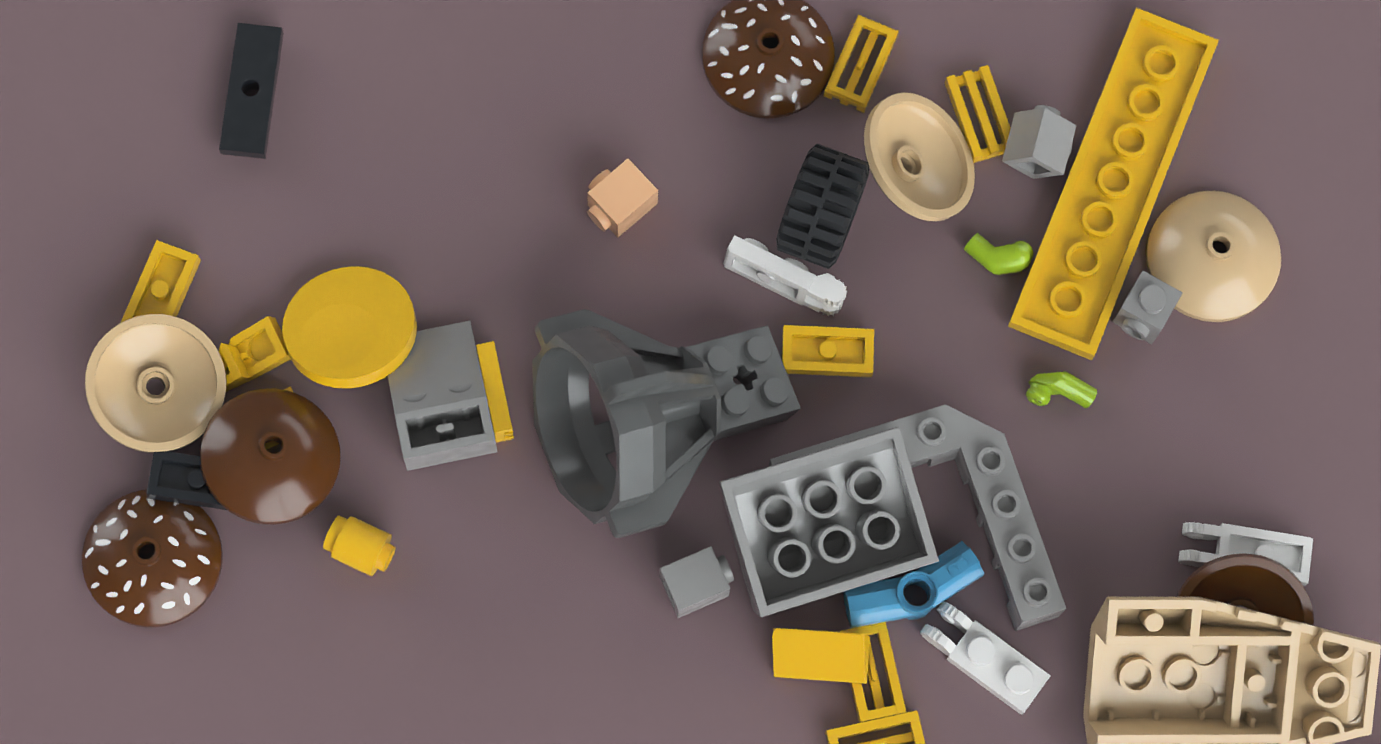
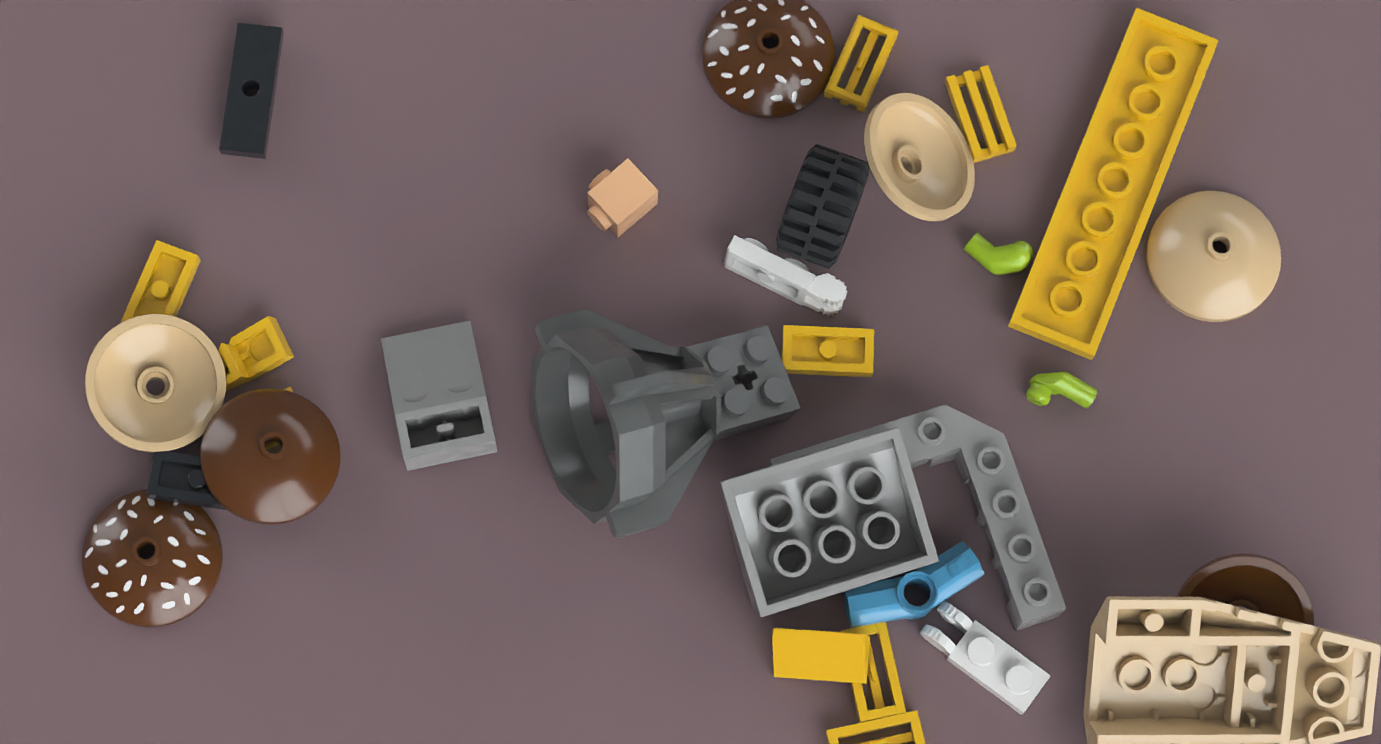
(349, 327): yellow piece -> none
(359, 545): yellow brick -> none
(495, 391): yellow tile -> none
(696, 581): light grey brick -> none
(1039, 142): light grey brick -> none
(1147, 308): light grey brick -> none
(1285, 548): white hinge -> none

